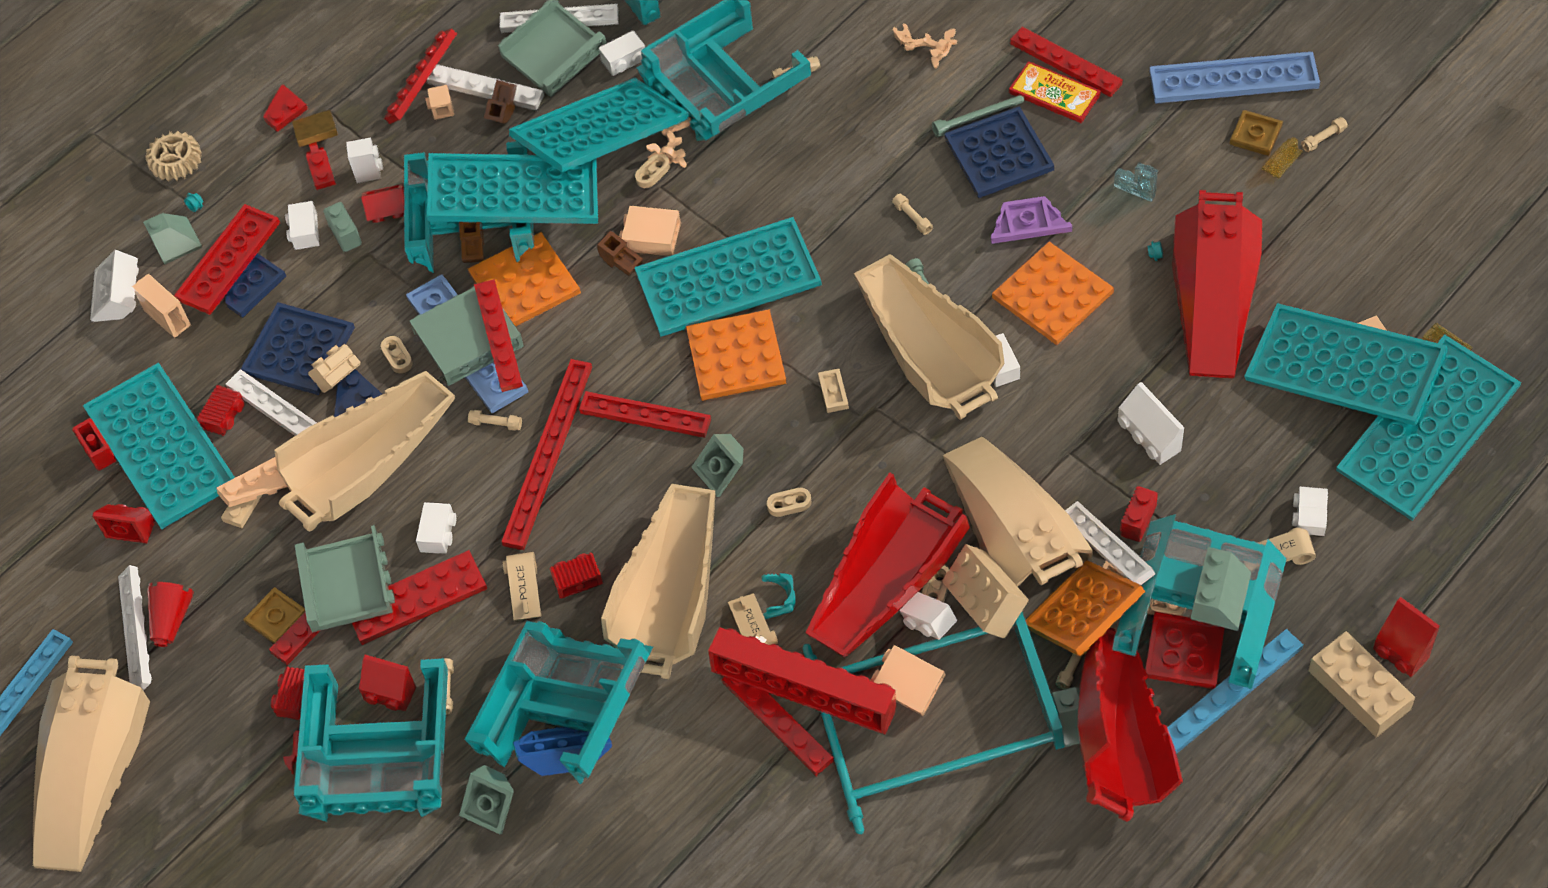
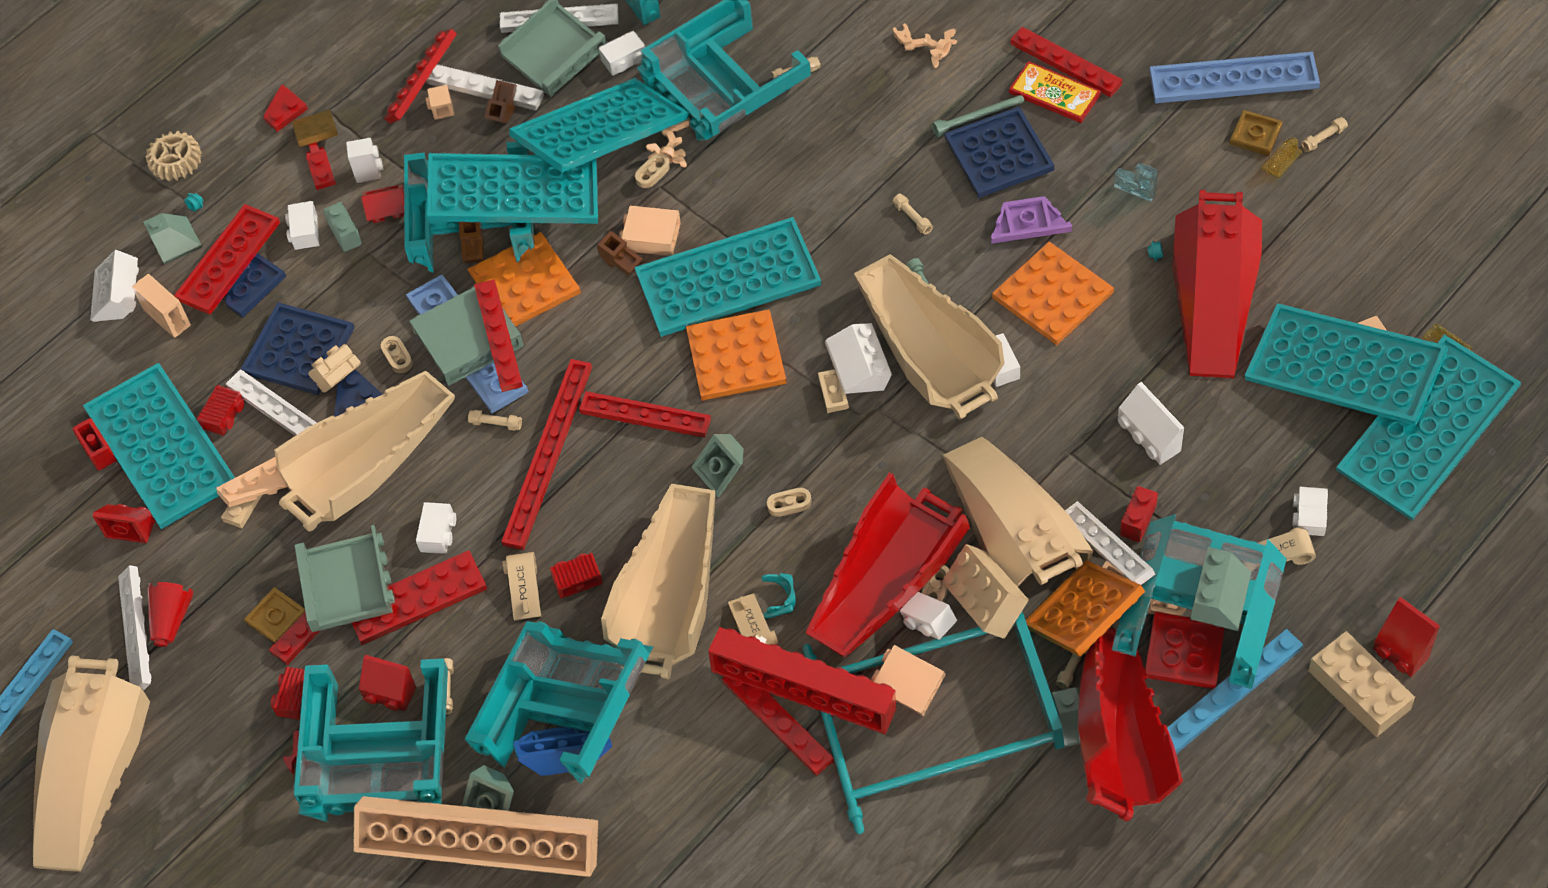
(476, 836): none -> light nougat brick
(858, 359): none -> white slope

